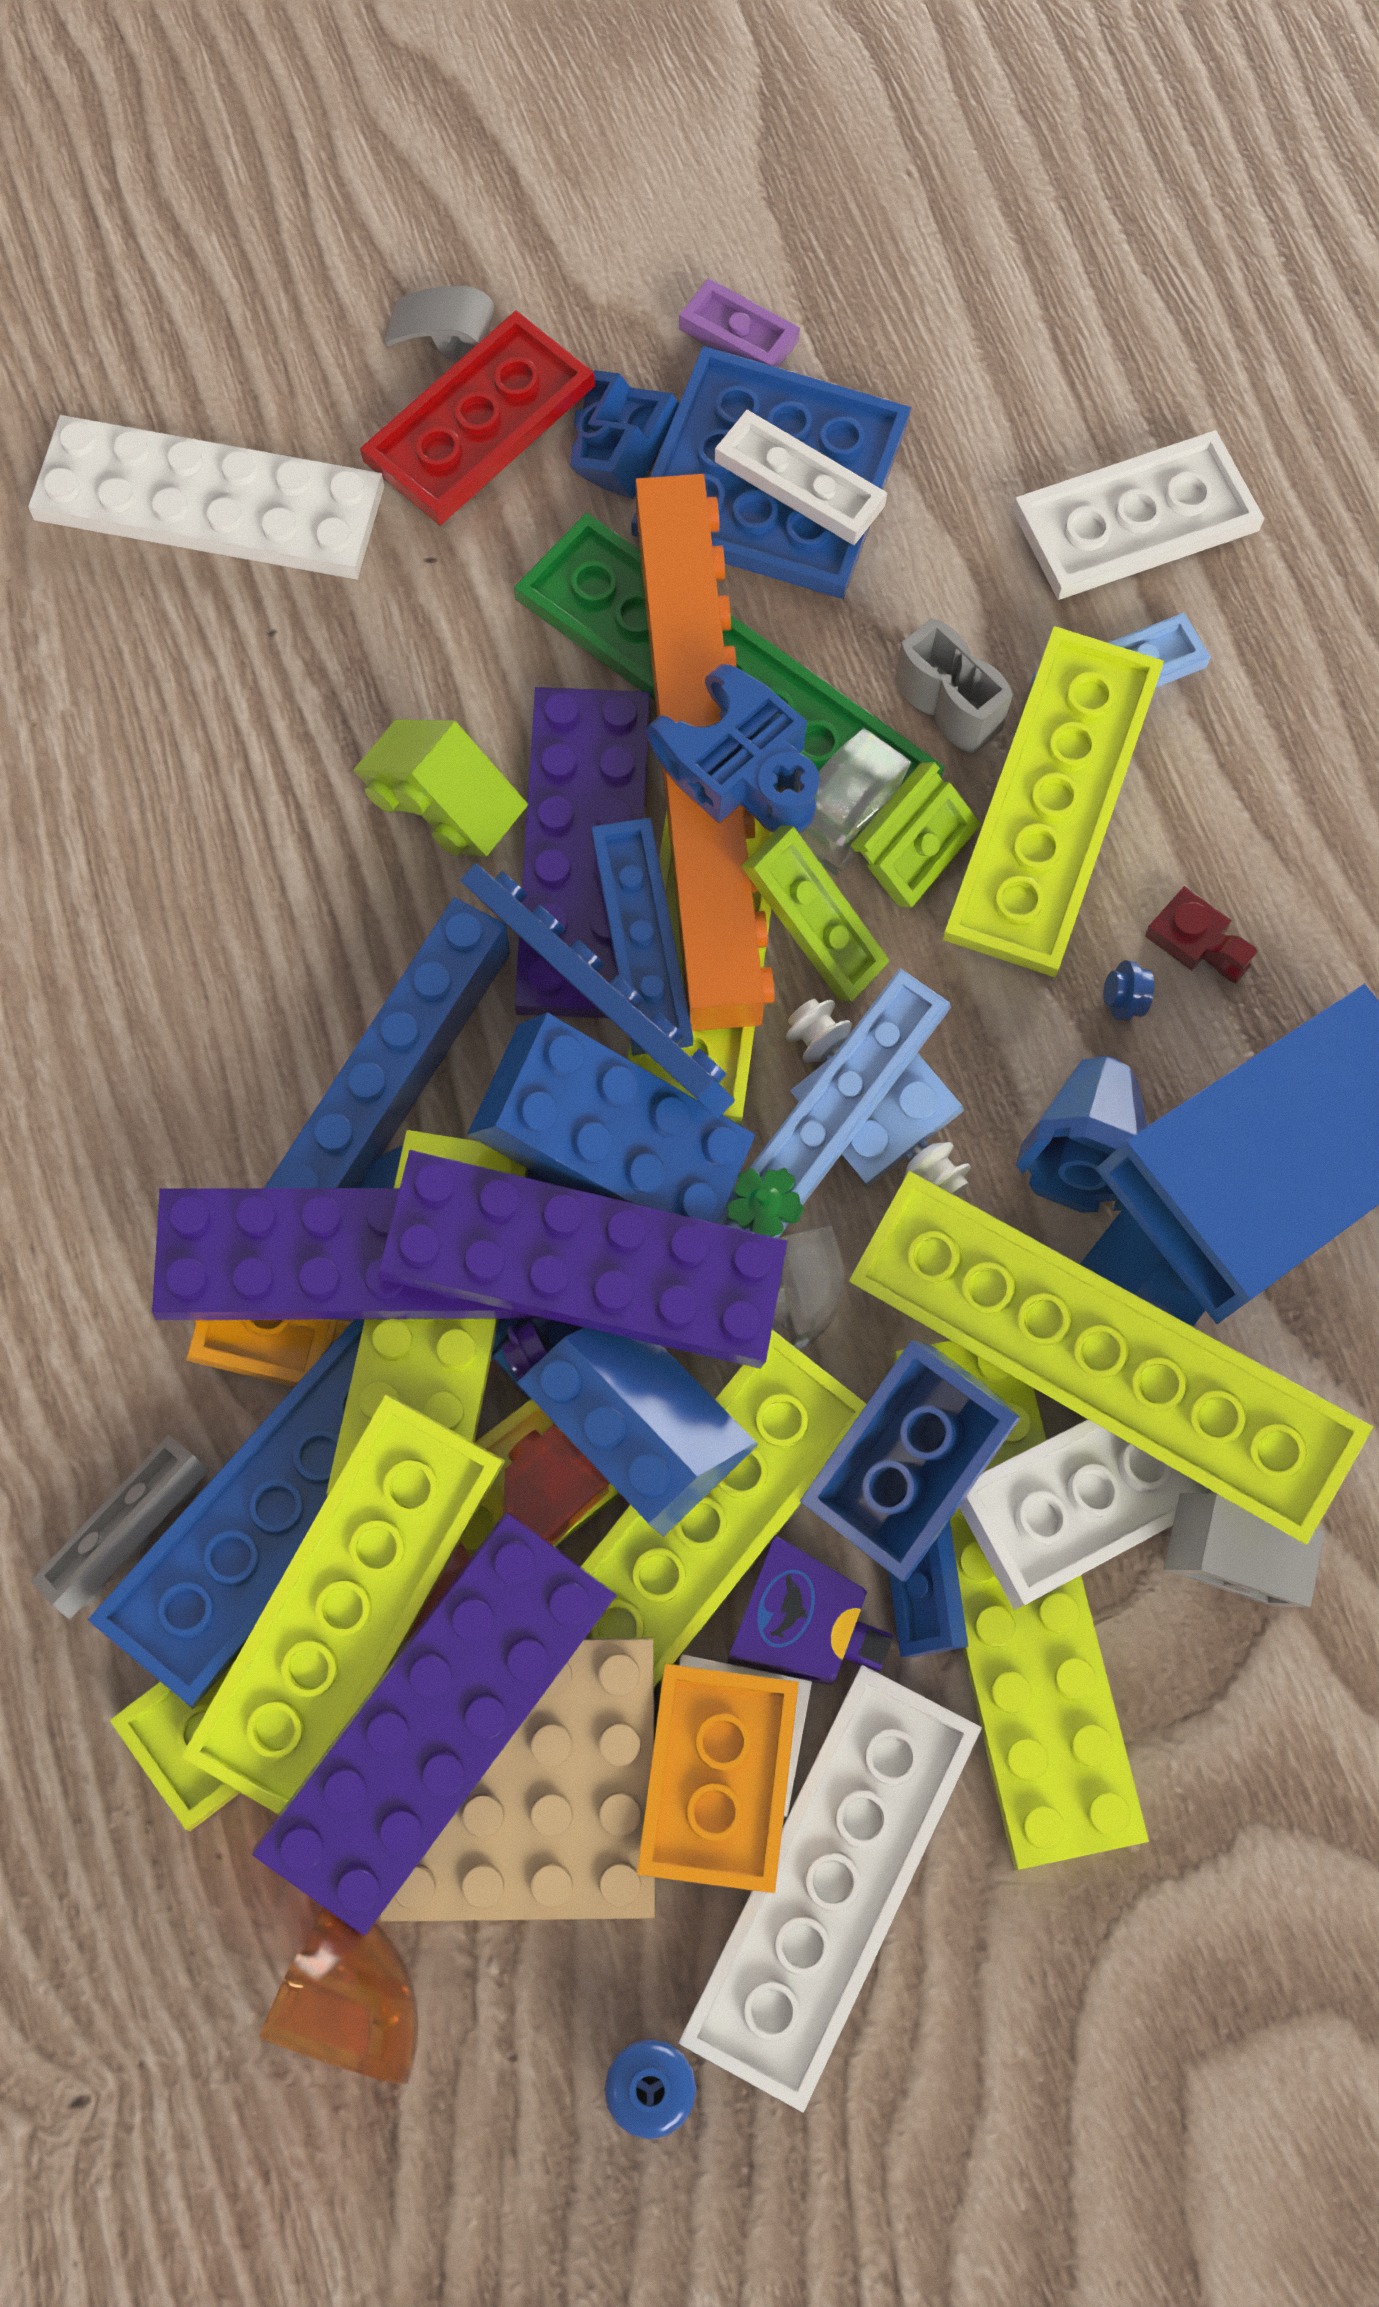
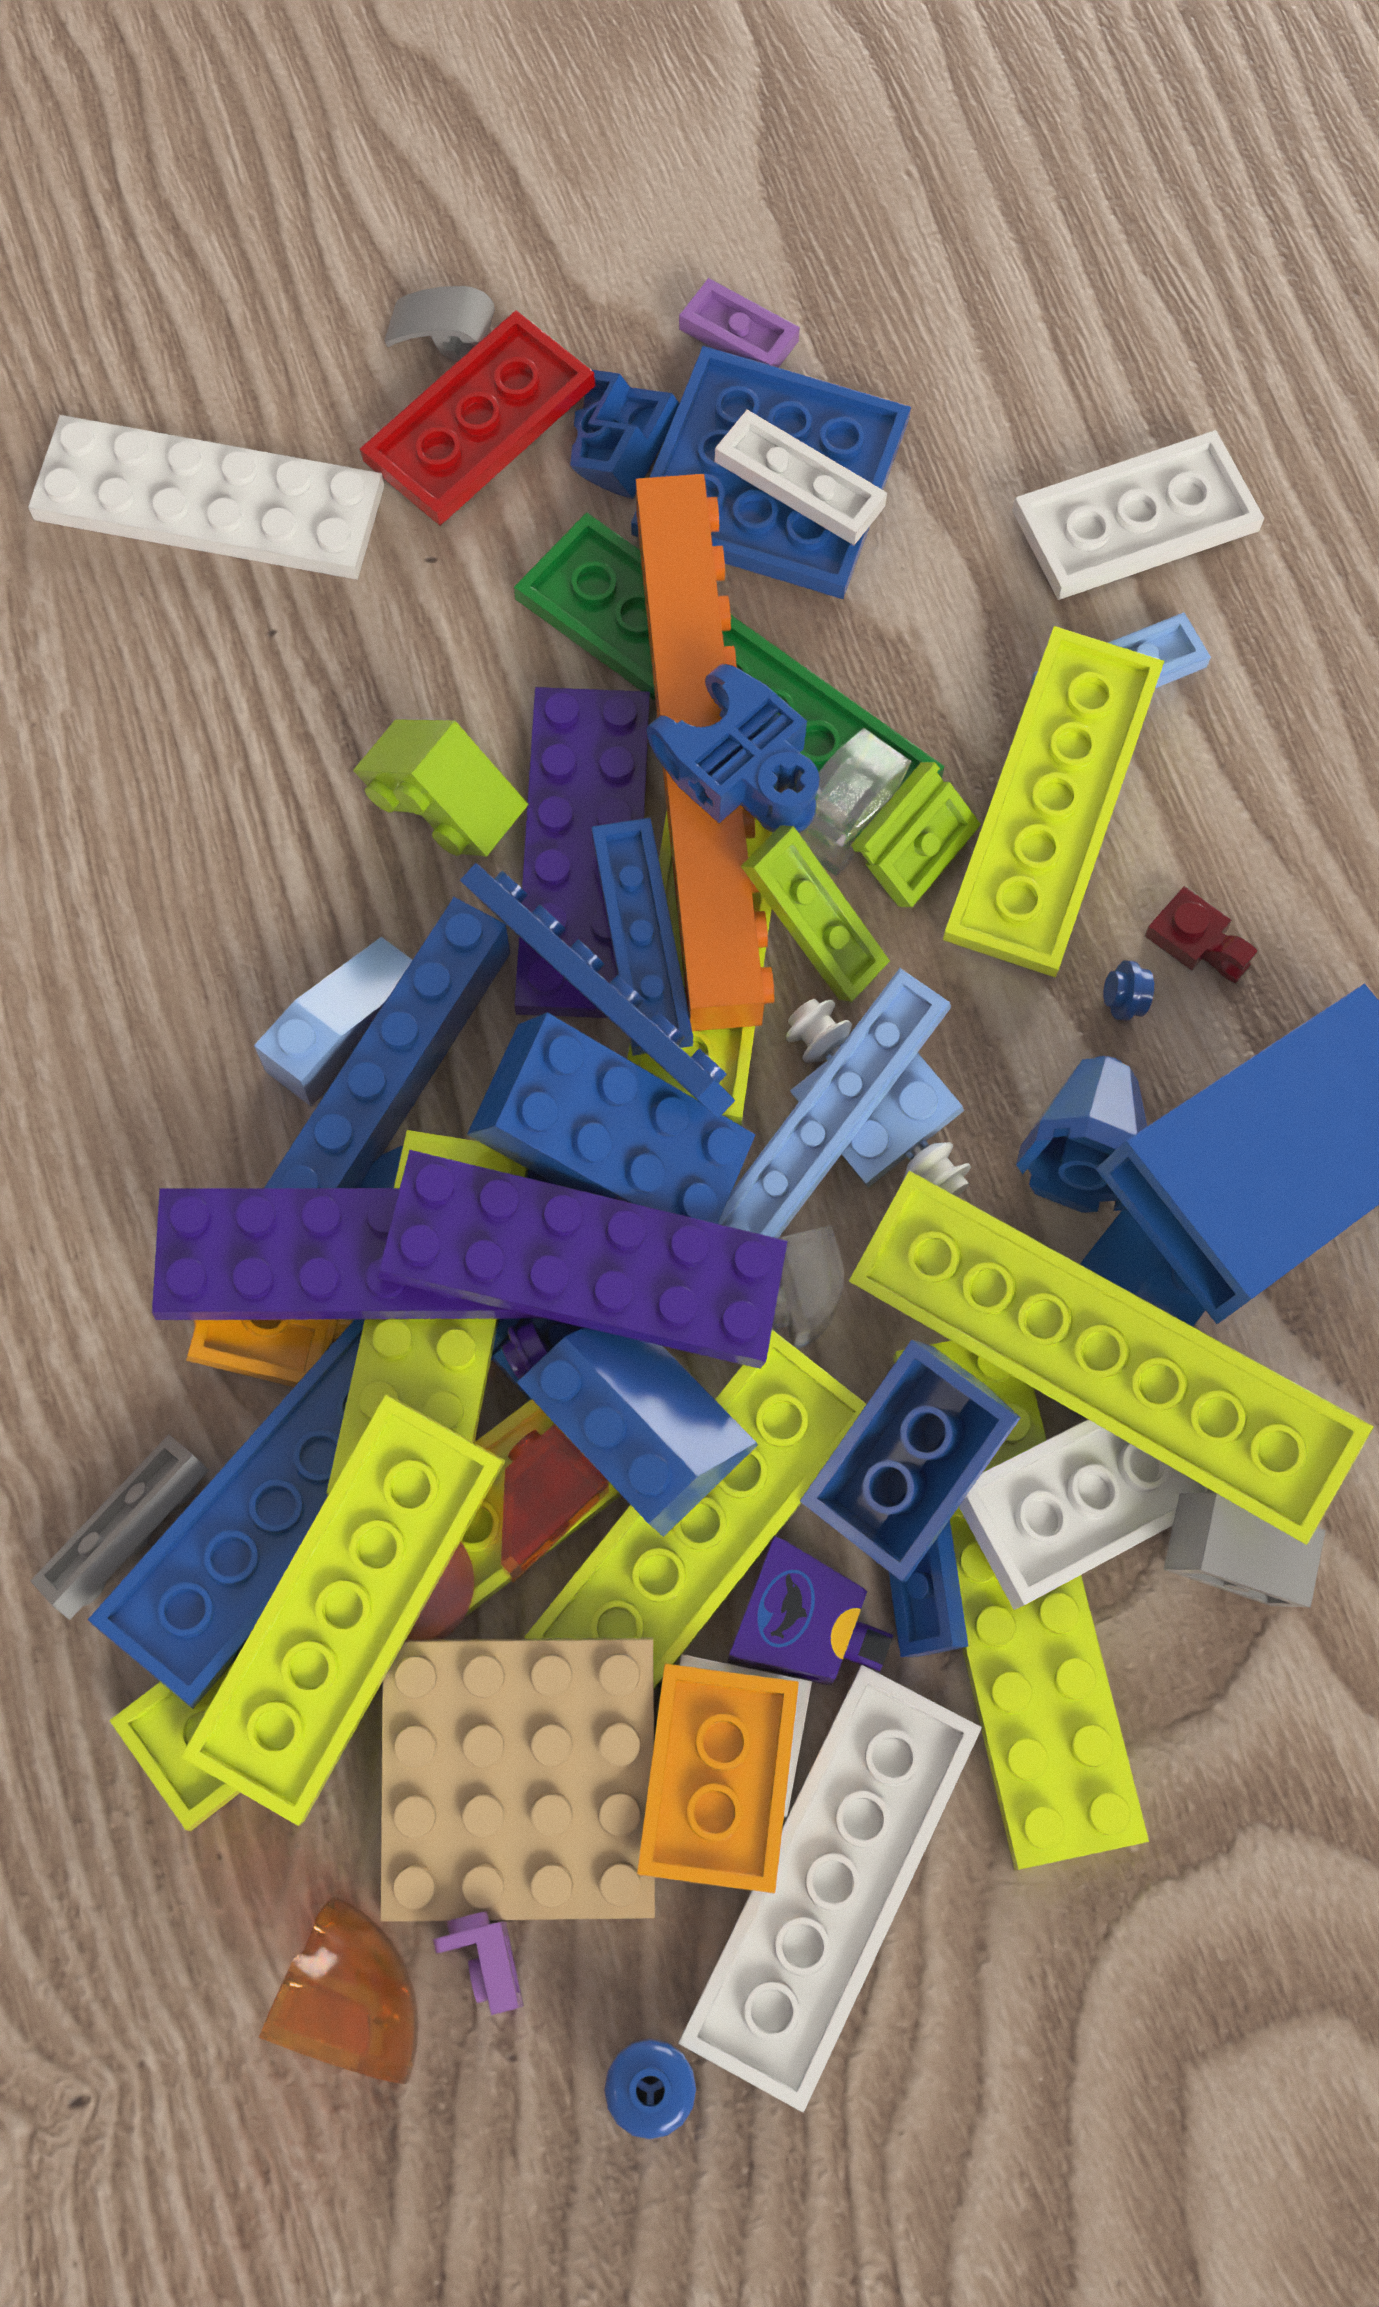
(328, 1021): none -> light blue slope
(433, 1724): dark purple plate -> none
(494, 1972): none -> medium lavender bracket
(765, 1202): green plant -> none
(957, 689): light grey brick -> none

